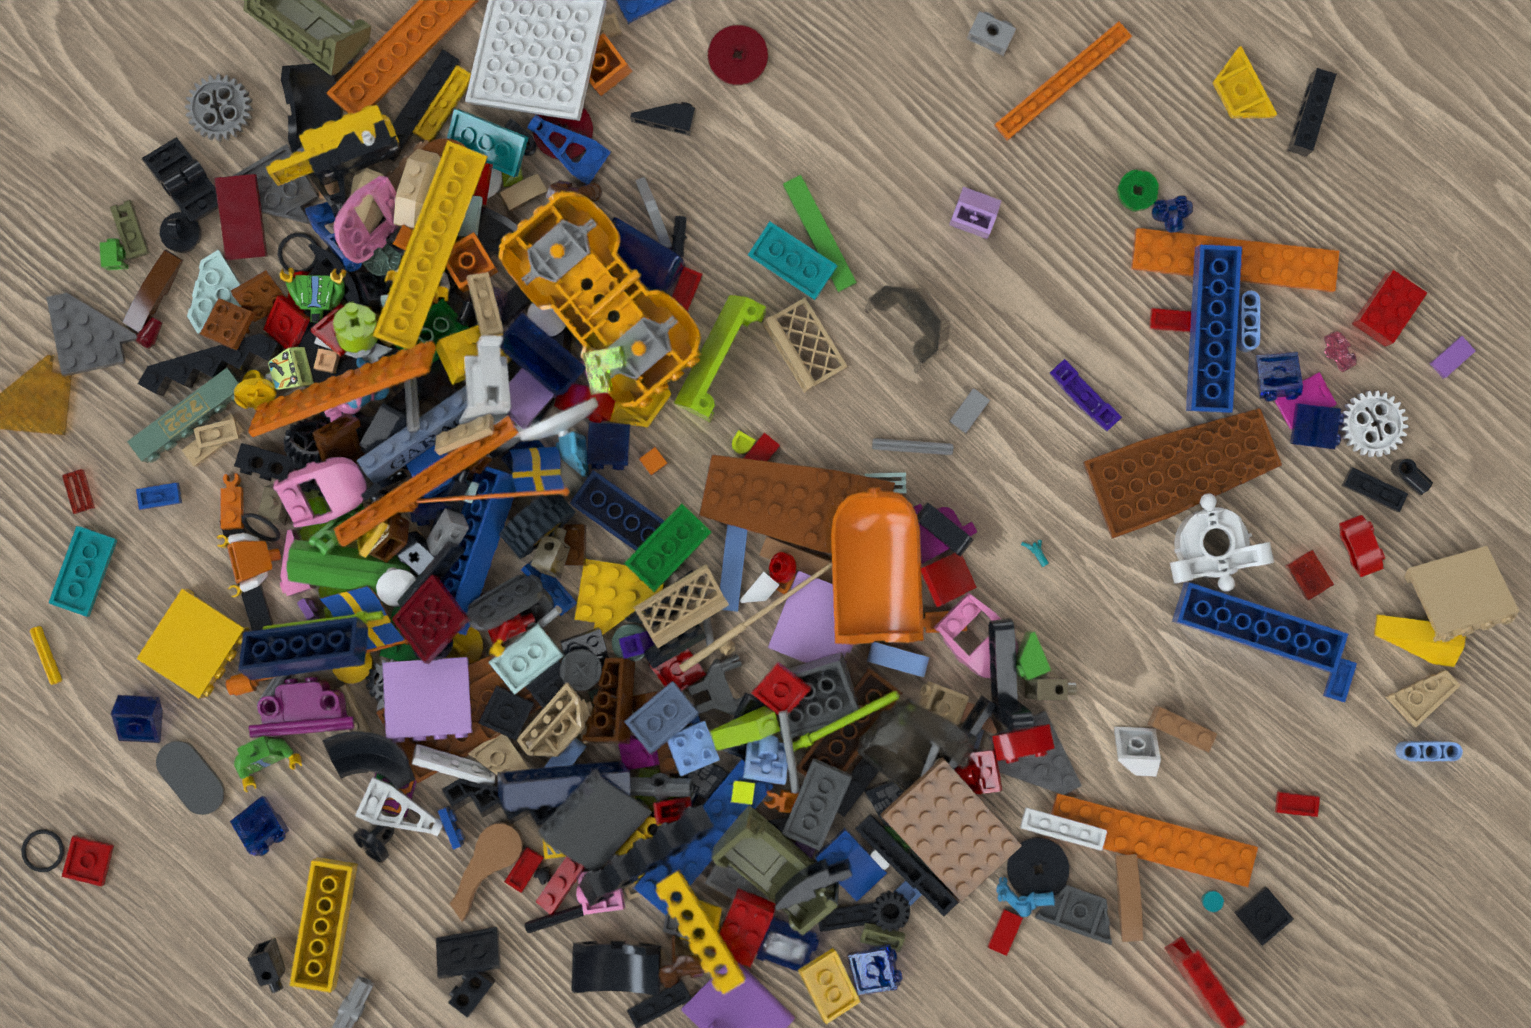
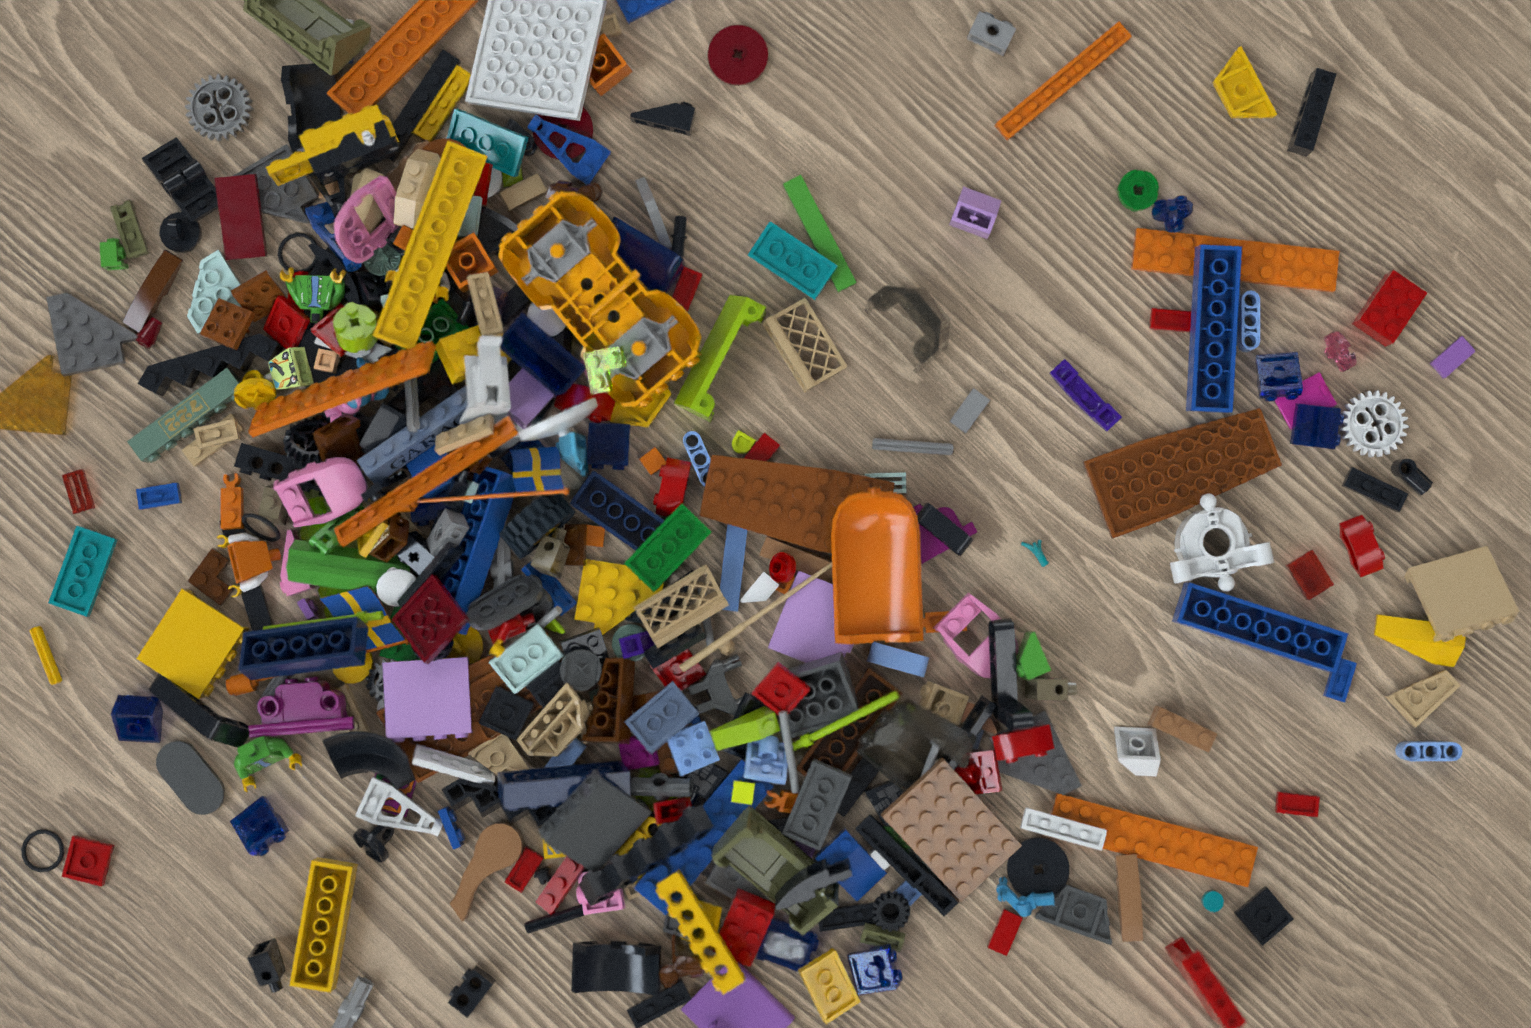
(198, 714): none -> black beam
(207, 577): none -> reddish brown plate
(468, 953): black tile -> none
(502, 564): none -> light grey piece
(555, 626): none -> lime slope
(595, 536): none -> orange tile
(673, 486): none -> red brick
(694, 451): none -> light blue beam
(948, 579): red tile -> none

